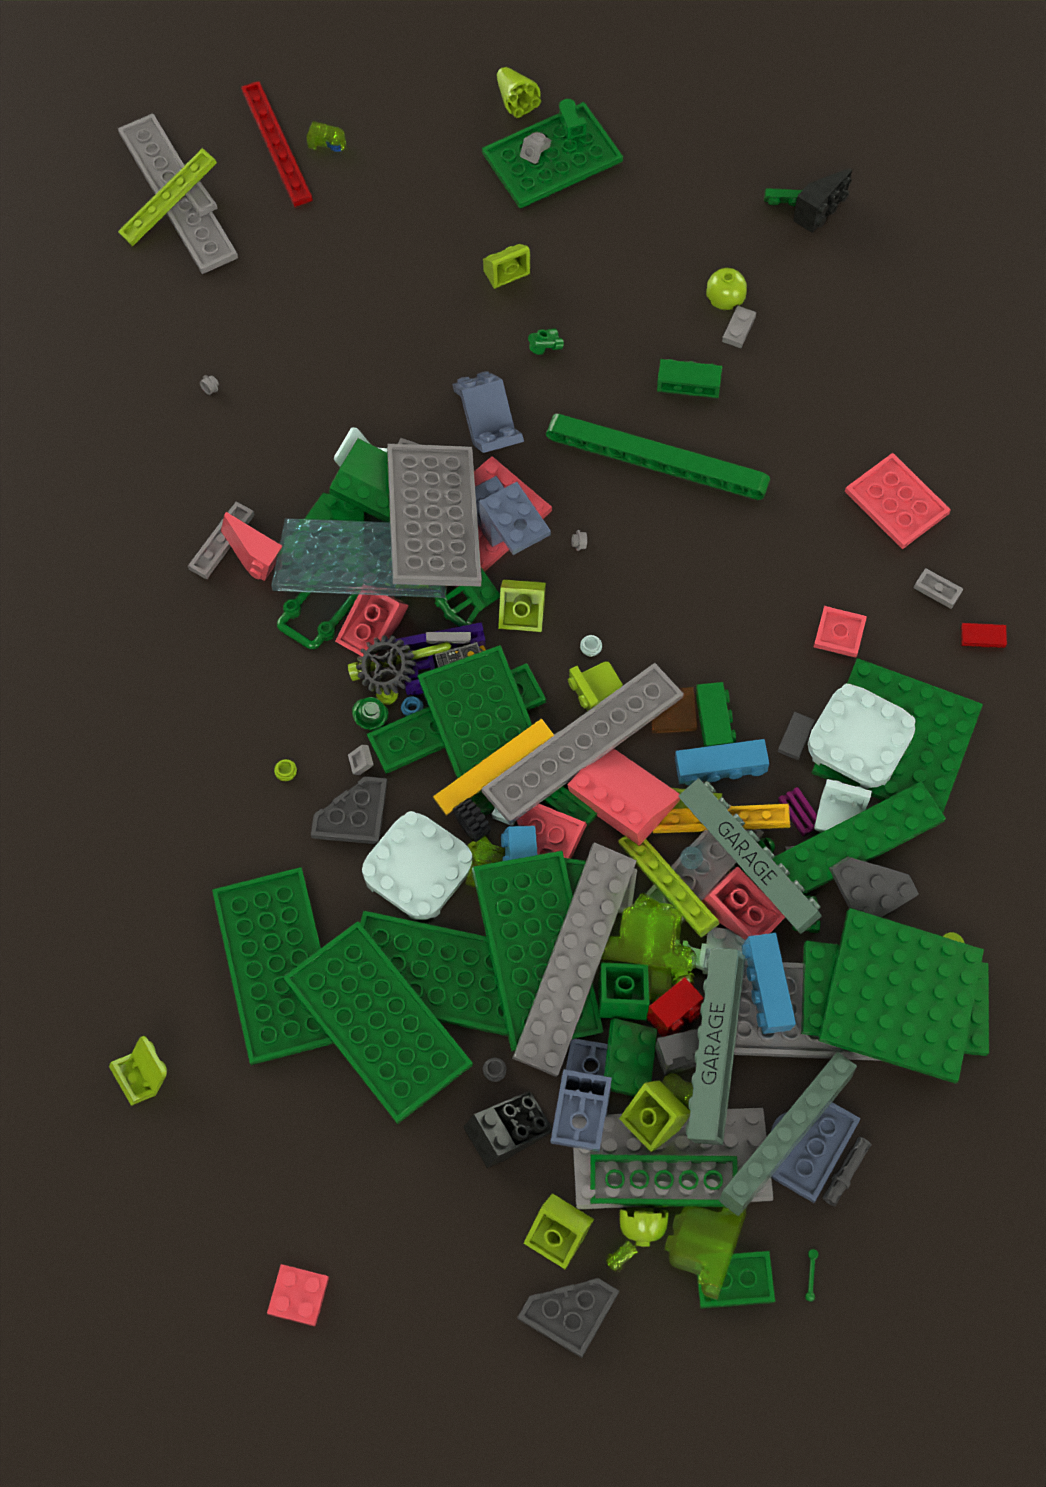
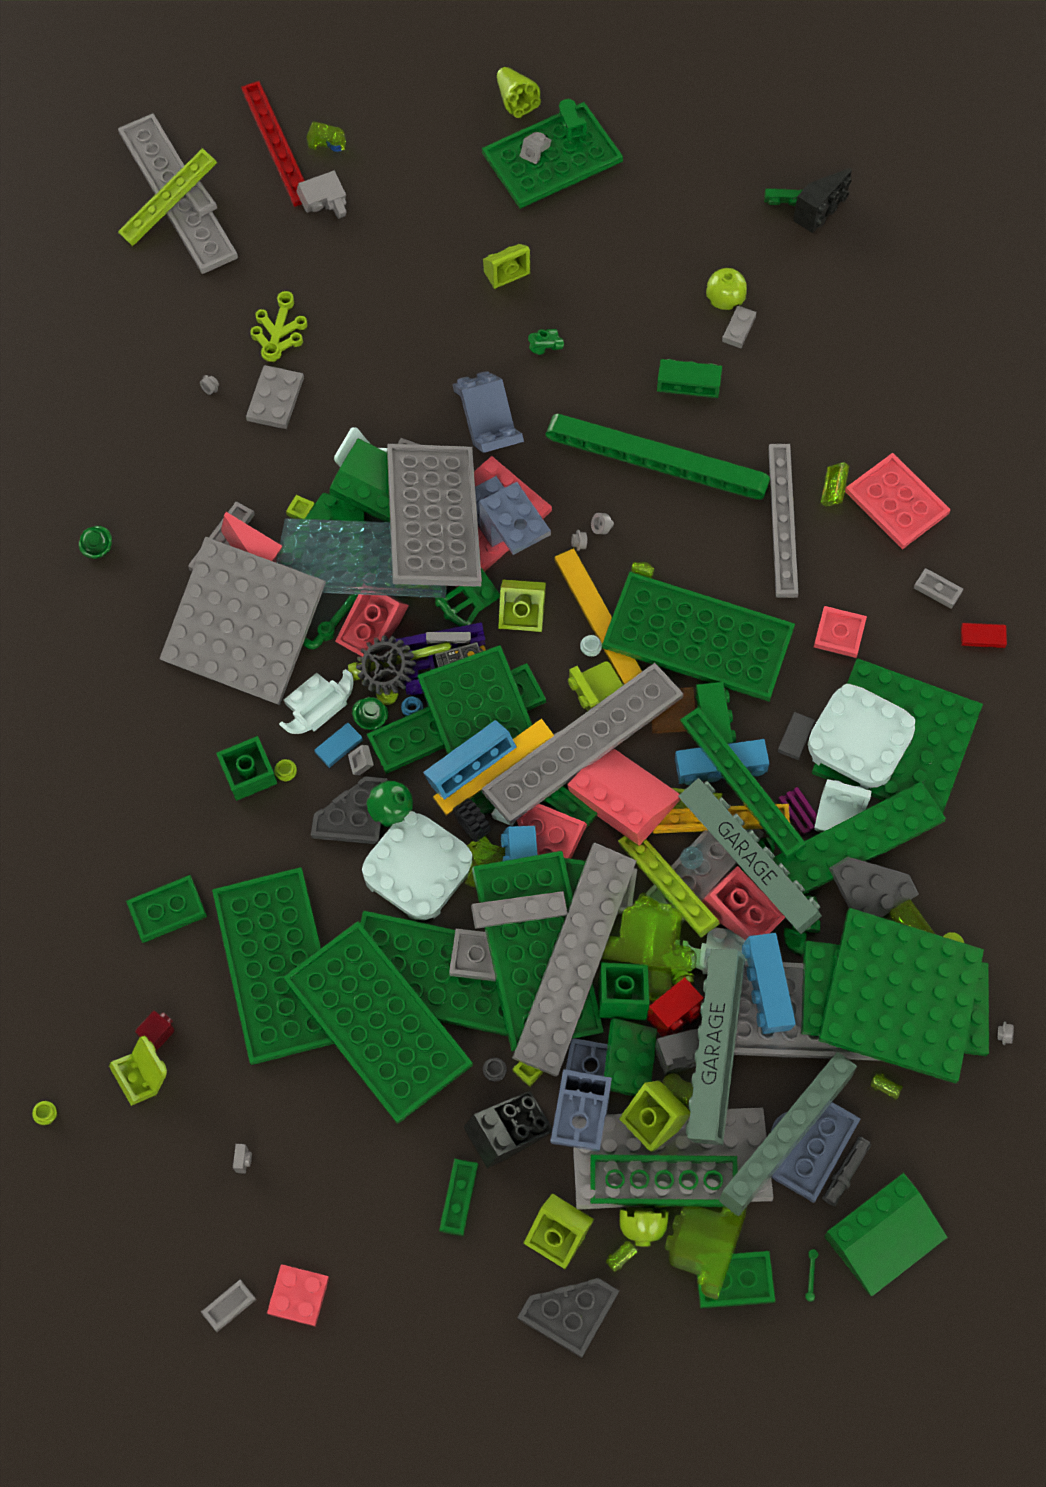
(44, 1113): none -> lime plate
(95, 542): none -> green hair
(156, 1029): none -> dark red brick
(166, 908): none -> green tile
(228, 1305): none -> light grey tile
(241, 1158): none -> light grey plate
(242, 620): none -> light grey plate
(246, 768): none -> green brick
(275, 397): none -> light grey plate
(279, 329): none -> lime plant
(299, 508): none -> lime plate
(317, 702): none -> light aqua plate
(321, 192): none -> light grey hinge
(338, 745): none -> dark azure tile
(389, 803): none -> green cylinder
(458, 1197): none -> green tile
(470, 759): none -> dark azure brick
(471, 956): none -> light grey plate
(519, 909): none -> light grey plate
(527, 1073): none -> lime tile
(594, 610): none -> yellow tile
(601, 523): none -> light grey tile
(643, 569): none -> clear neon green plate
(698, 636): none -> green plate
(743, 783): none -> green plate
(783, 521): none -> light grey plate
(794, 940): none -> green tile
(835, 484): none -> clear neon green plate
(886, 1086): none -> clear neon green pin
(886, 1234): none -> green slope
(909, 915): none -> clear neon green plate
(1006, 1033): none -> light grey plate

